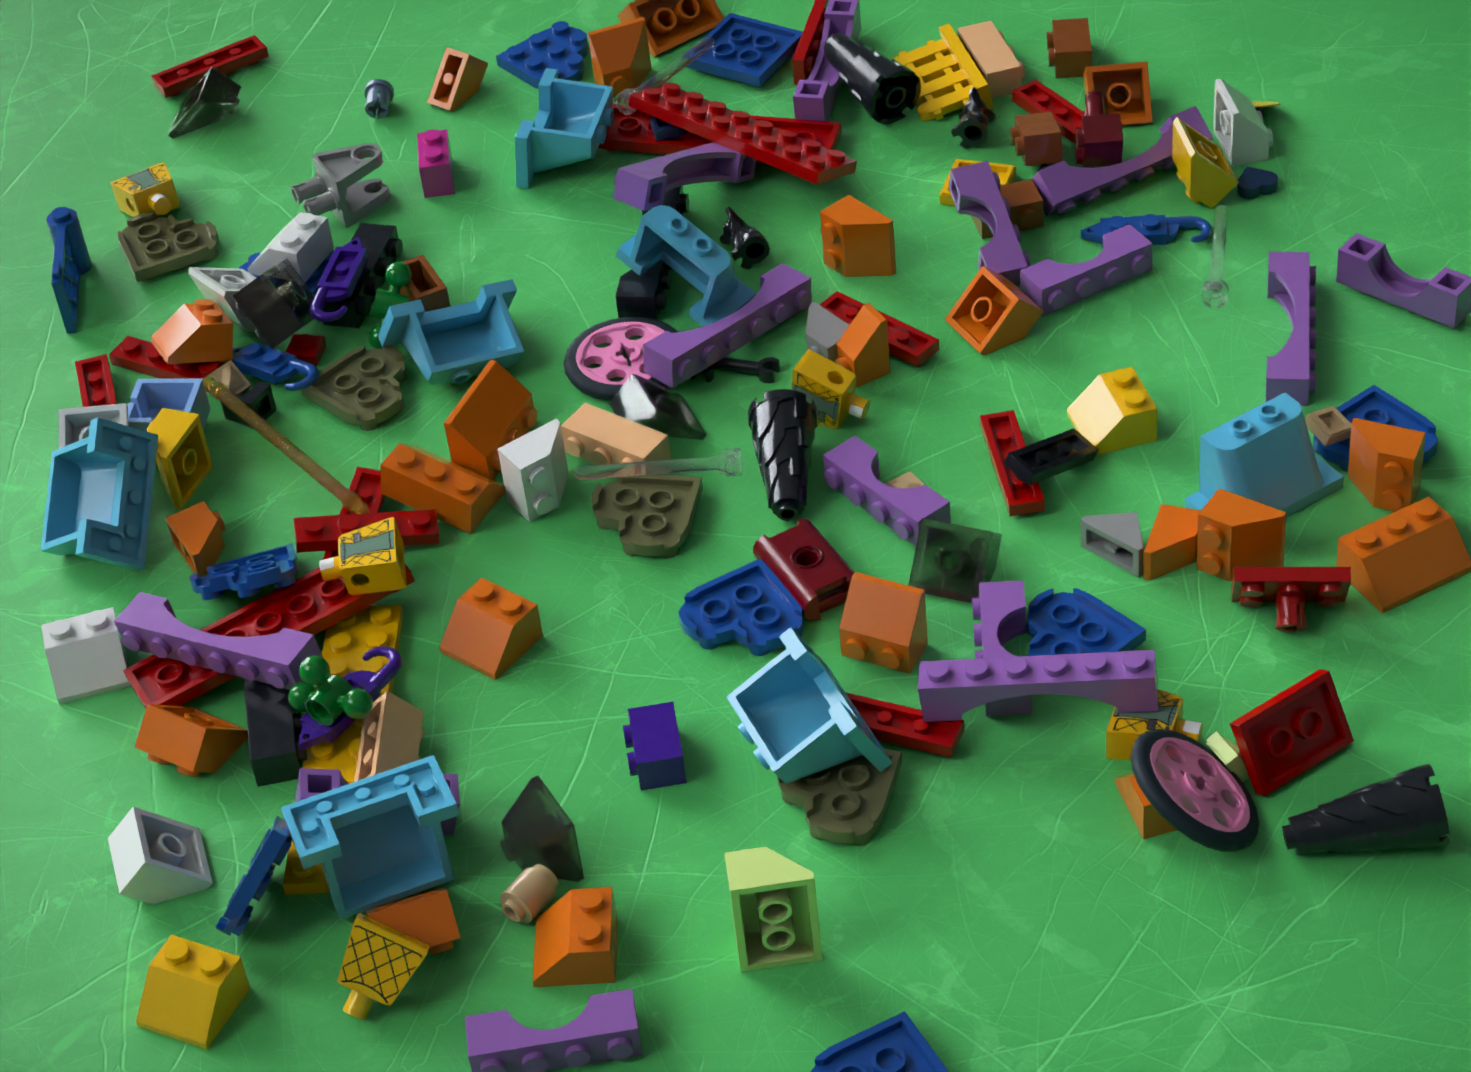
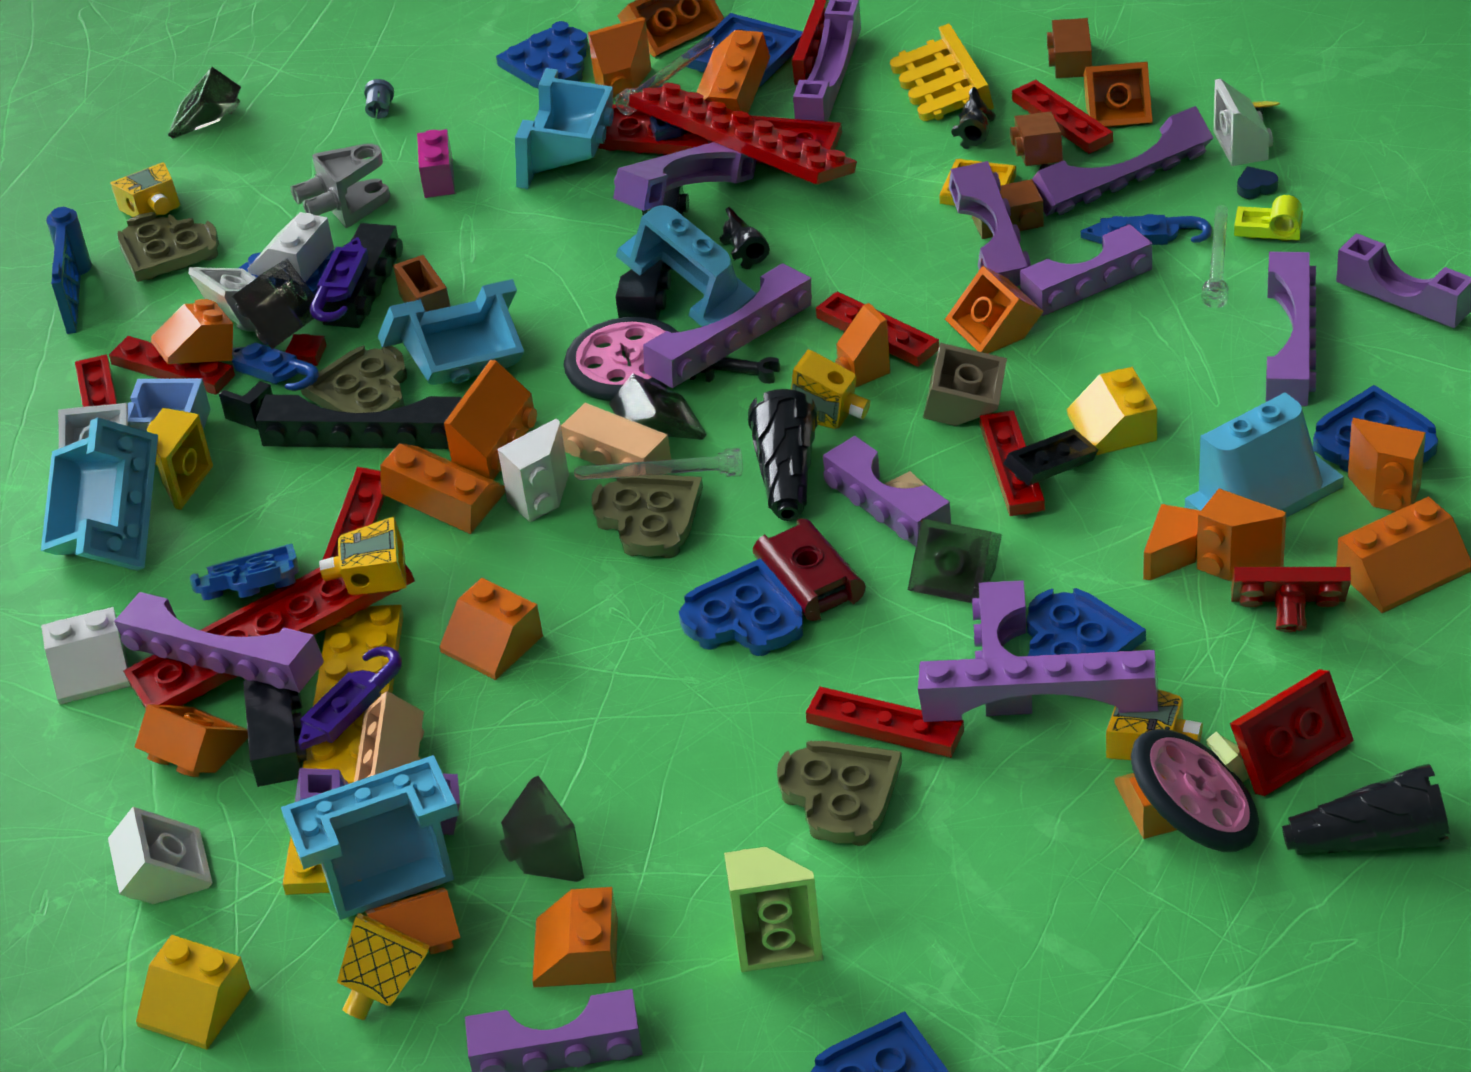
(197, 536): orange slope -> none
(225, 60): red plate -> none
(232, 378): tan tile -> none
(254, 884): blue plate -> none
(298, 423): none -> black arch
(322, 532): red plate -> none
(327, 695): green piece -> none
(348, 498): clear yellow hose -> none
(398, 276): green piece -> none
(456, 79): orange slope -> none
(529, 894): tan brick -> none
(656, 746): dark purple piece -> none
(735, 70): none -> orange slope
(802, 716): medium azure windscreen -> none
(823, 331): light grey slope -> none
(857, 239): orange slope -> none
(876, 82): black cone -> none
(884, 623): orange slope -> none
(963, 385): none -> dark tan slope
(993, 57): light nougat brick -> none
(1100, 135): dark red brick -> none
(1115, 540): light grey slope -> none
(1201, 165): yellow slope -> none
(1271, 222): none -> neon yellow plate
(1328, 425): tan tile -> none

